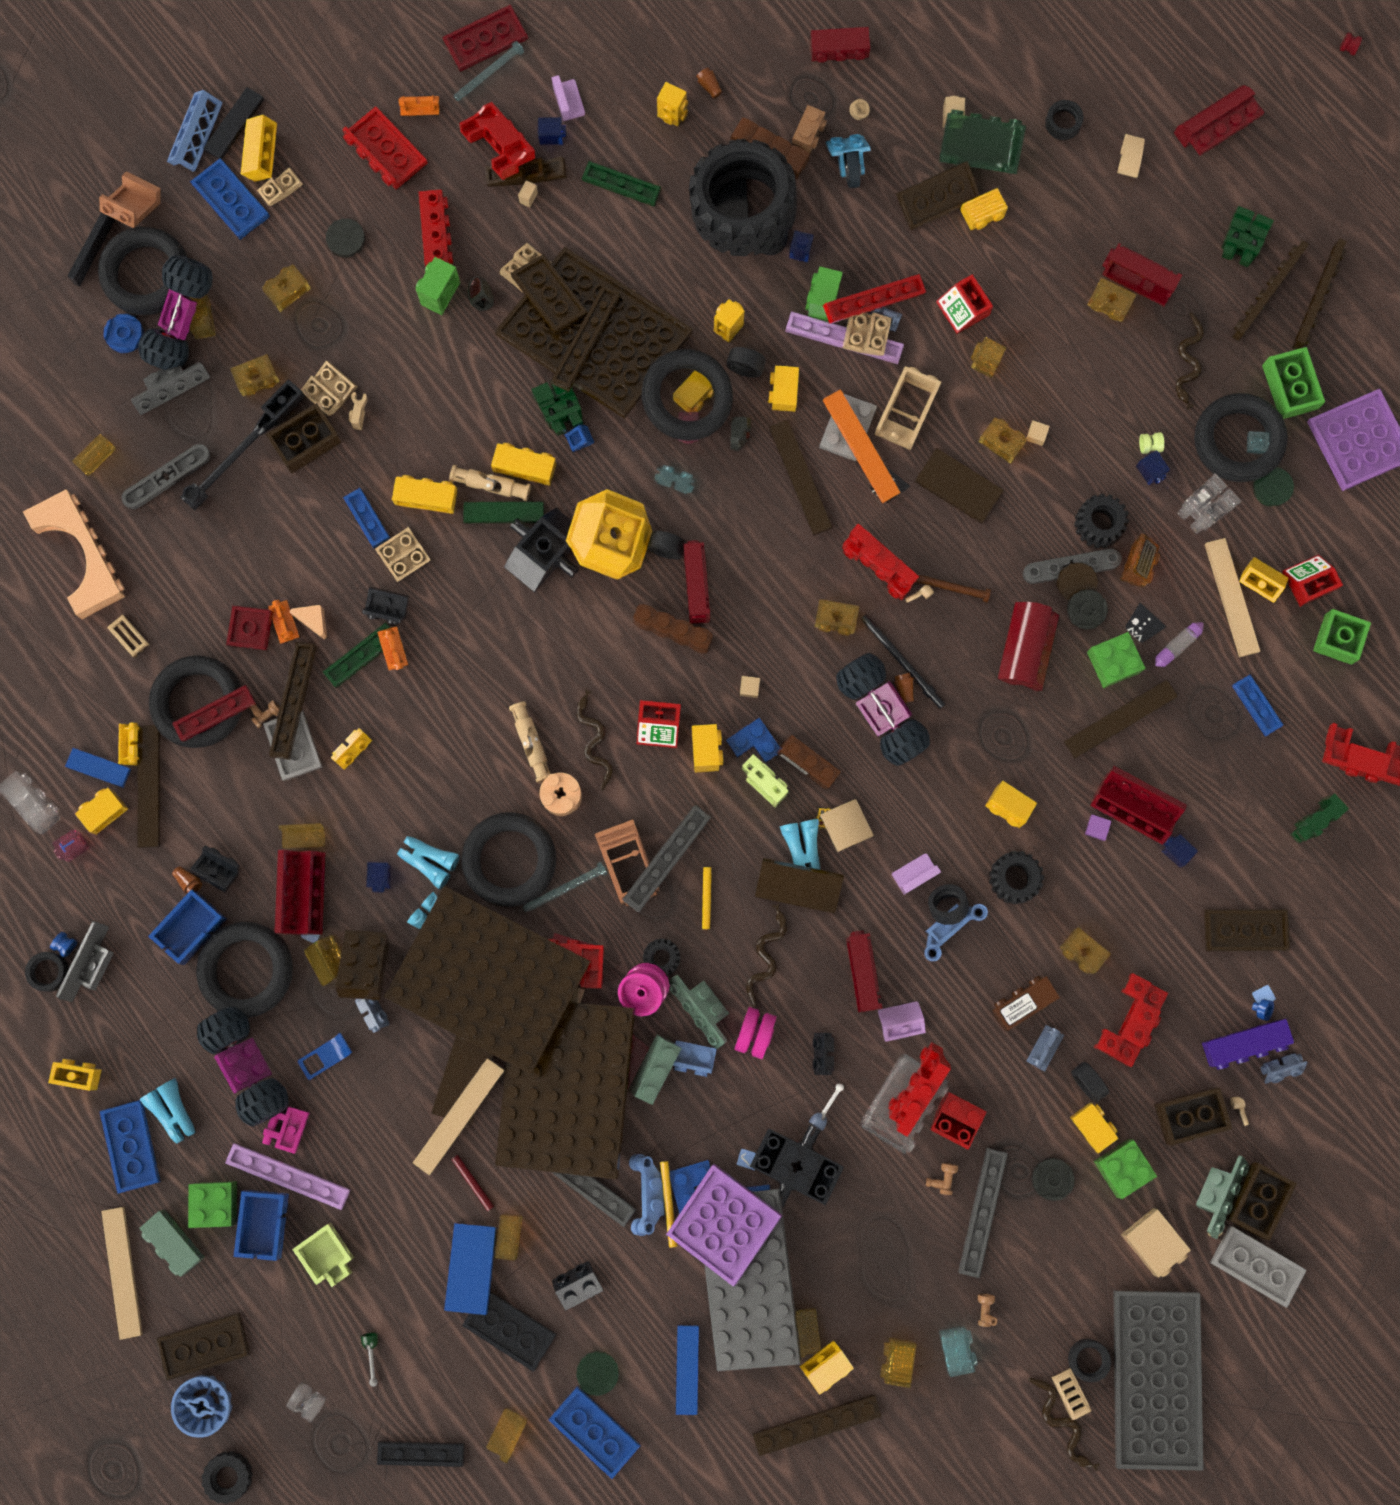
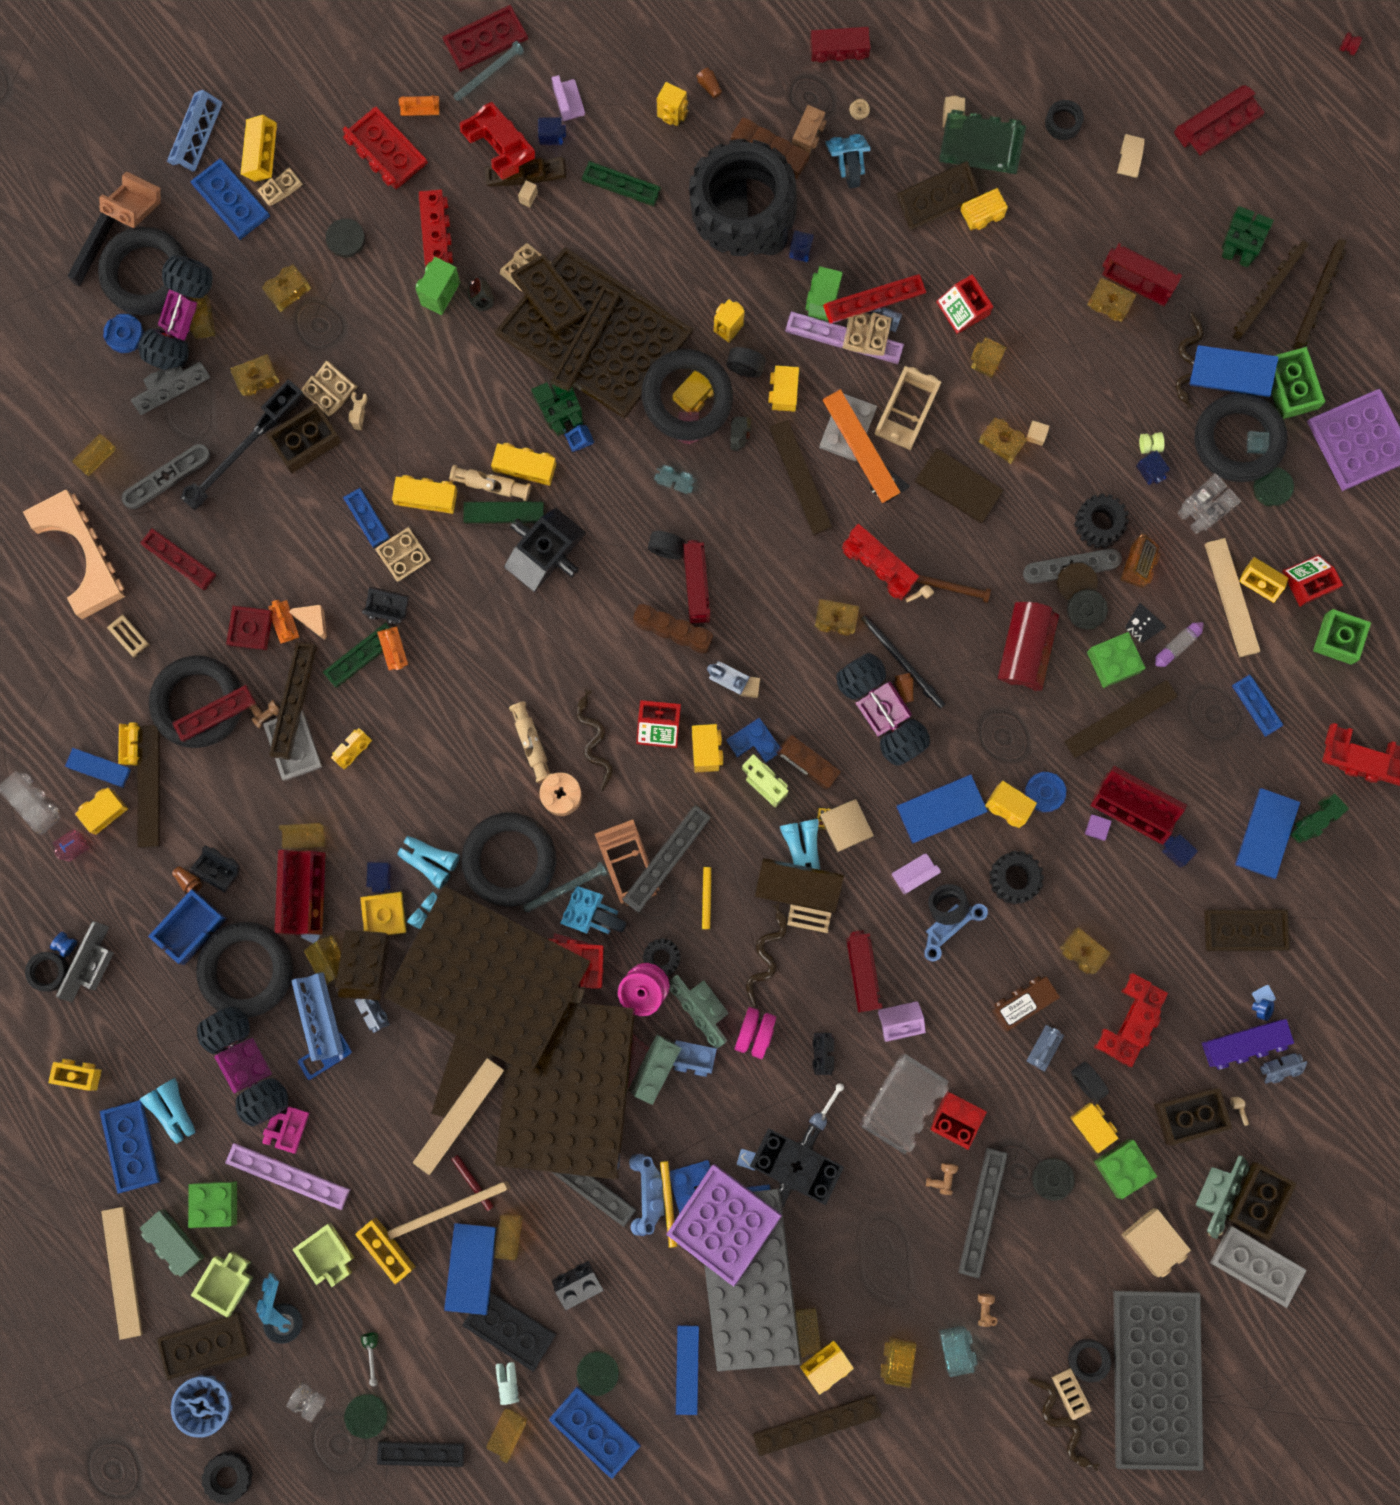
(177, 559): none -> dark red tile
(223, 1283): none -> yellowish green piece
(233, 123): black tile -> none
(261, 1225): blue piece -> none
(280, 1322): none -> plate
(321, 1017): none -> medium blue fence
(365, 1416): none -> clear green tile
(384, 913): none -> yellow tile
(385, 1251): none -> yellow brick
(447, 1210): none -> tan tile
(508, 1387): none -> light aqua hinge
(583, 910): none -> dark azure plate
(591, 536): yellow piece -> none
(728, 677): none -> hinge
(807, 918): none -> tan tile
(922, 1086): red bracket -> none
(941, 809): none -> blue tile
(1047, 791): none -> blue tile
(1234, 371): none -> blue tile
(1267, 833): none -> blue tile

